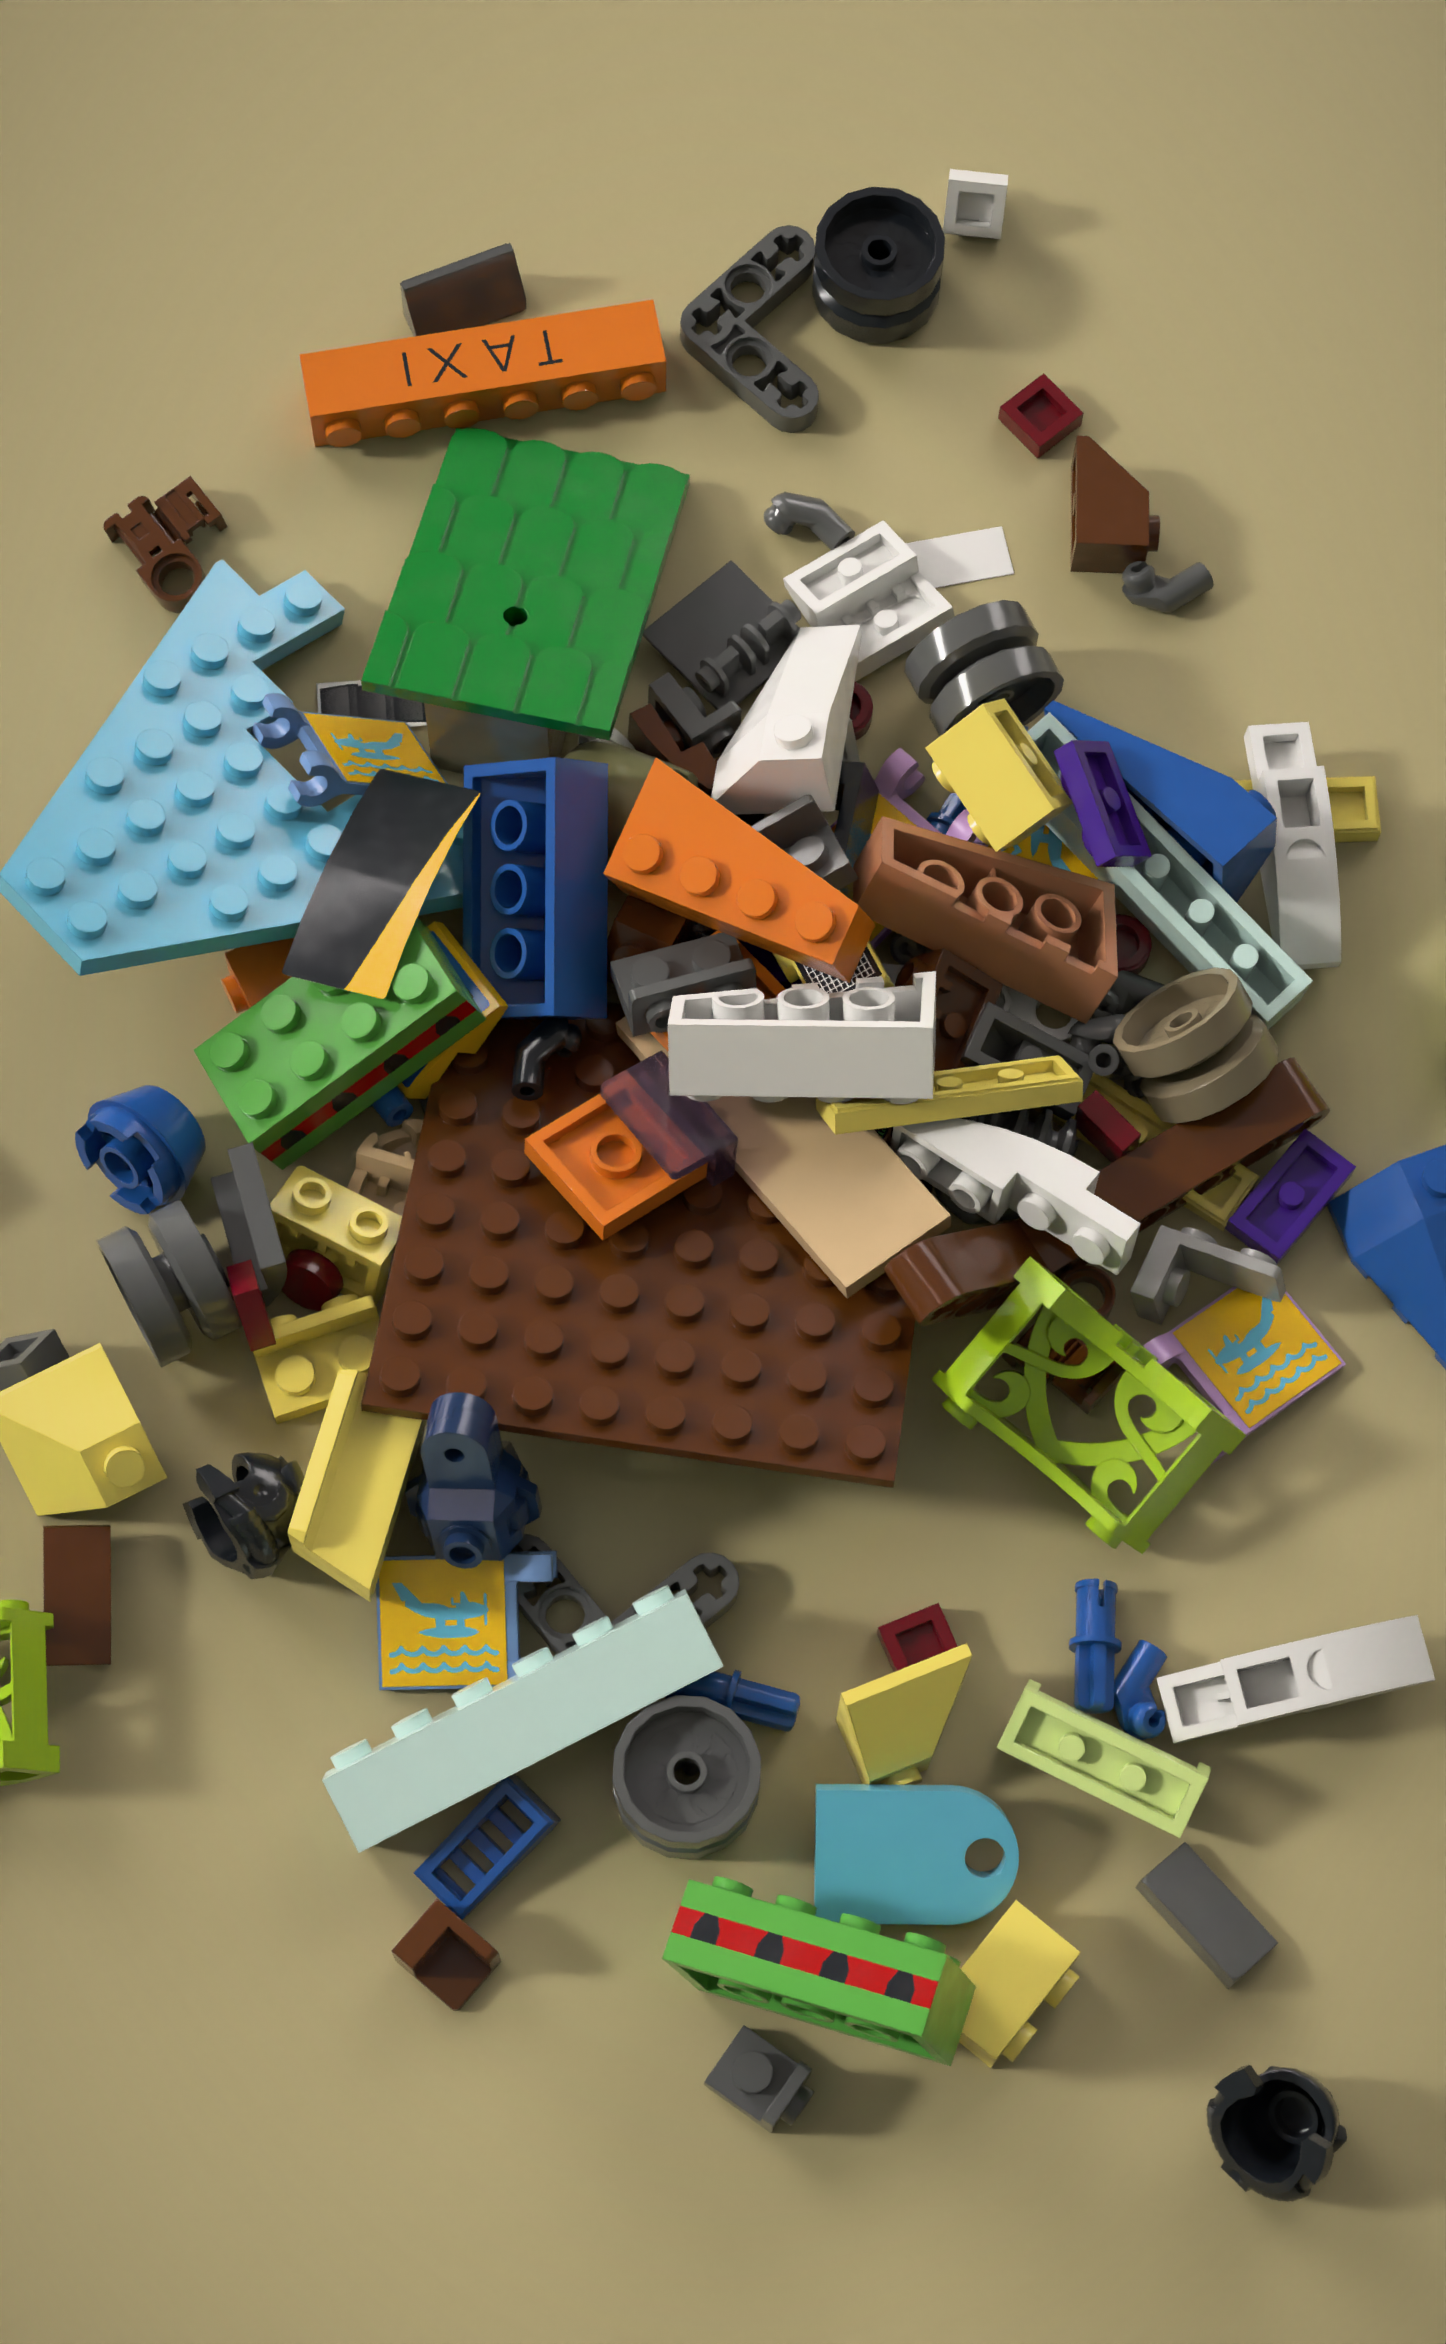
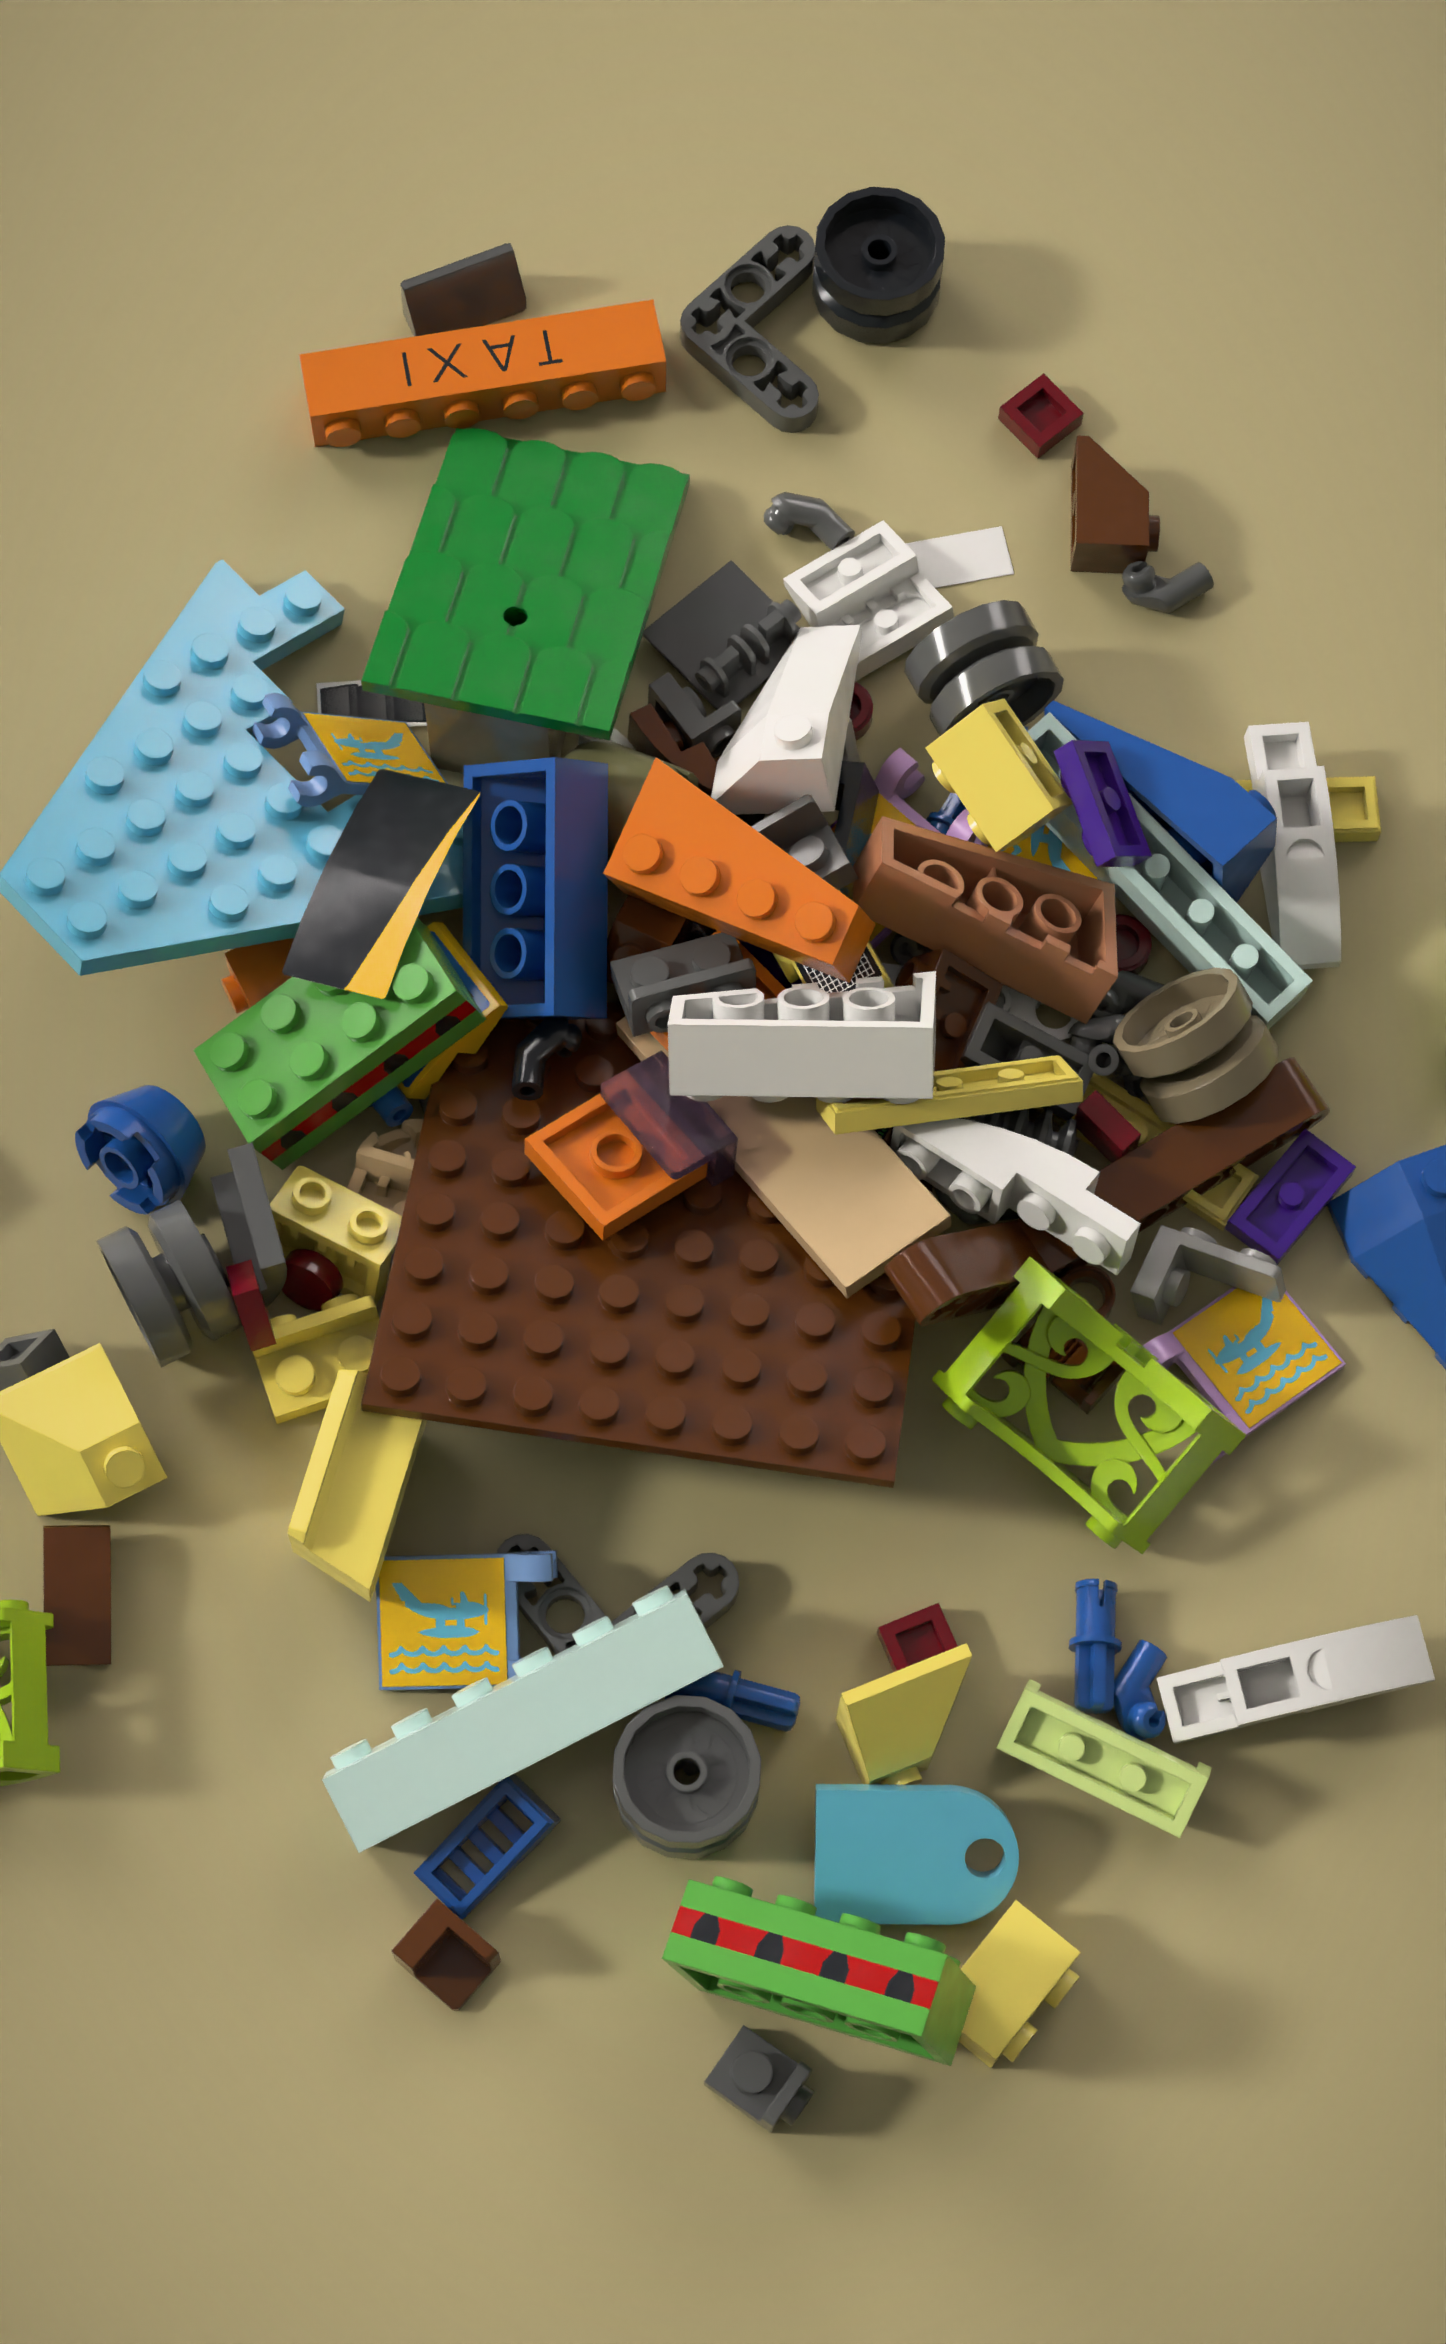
(166, 531): reddish brown piece -> none
(247, 1516): black helmet -> none
(471, 1484): dark blue piece -> none
(975, 204): white tile -> none
(1206, 1915): dark grey slope -> none
(1275, 2130): black helmet -> none

